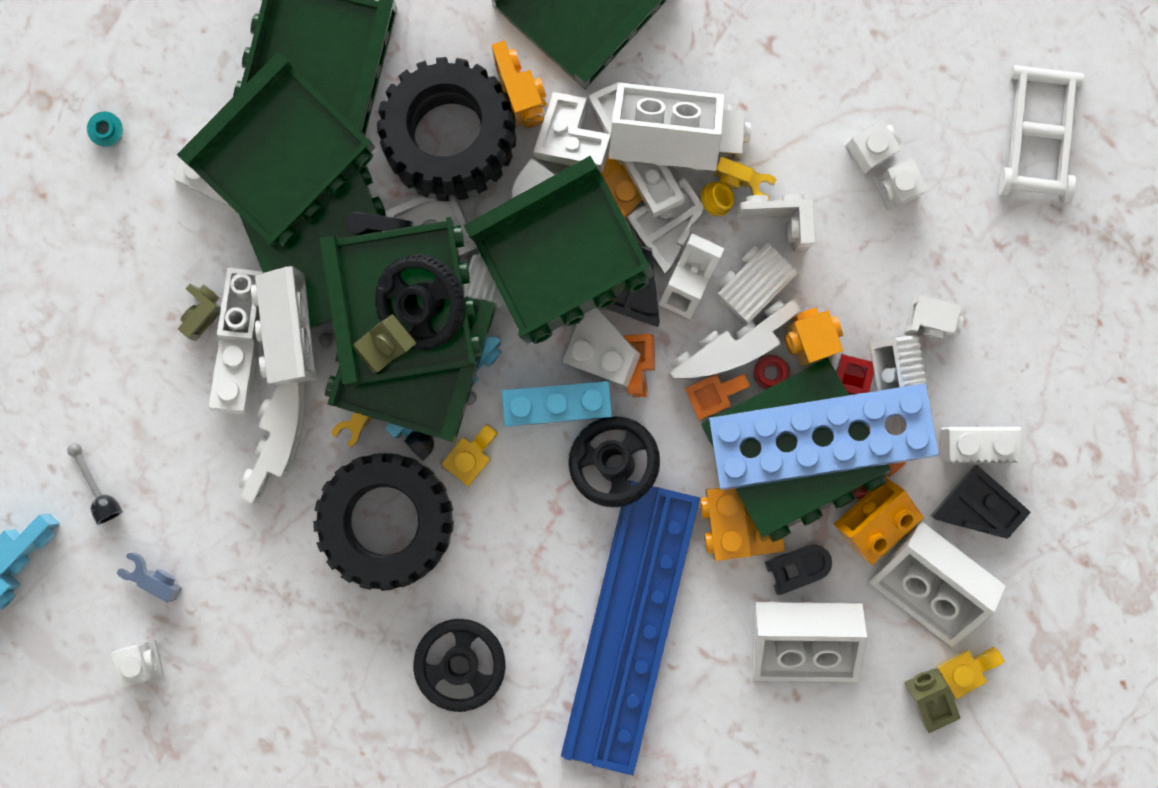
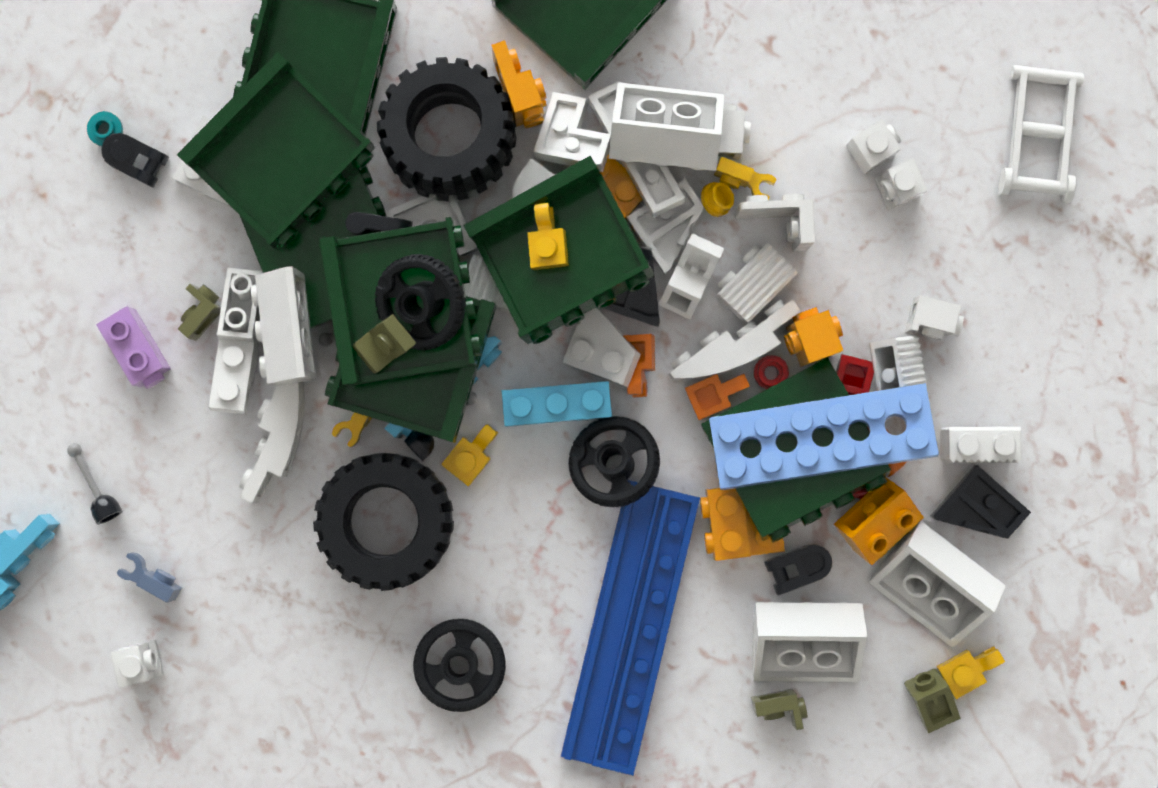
(121, 152): none -> black plate
(134, 348): none -> lavender brick
(547, 244): none -> yellow plate
(774, 705): none -> olive bracket

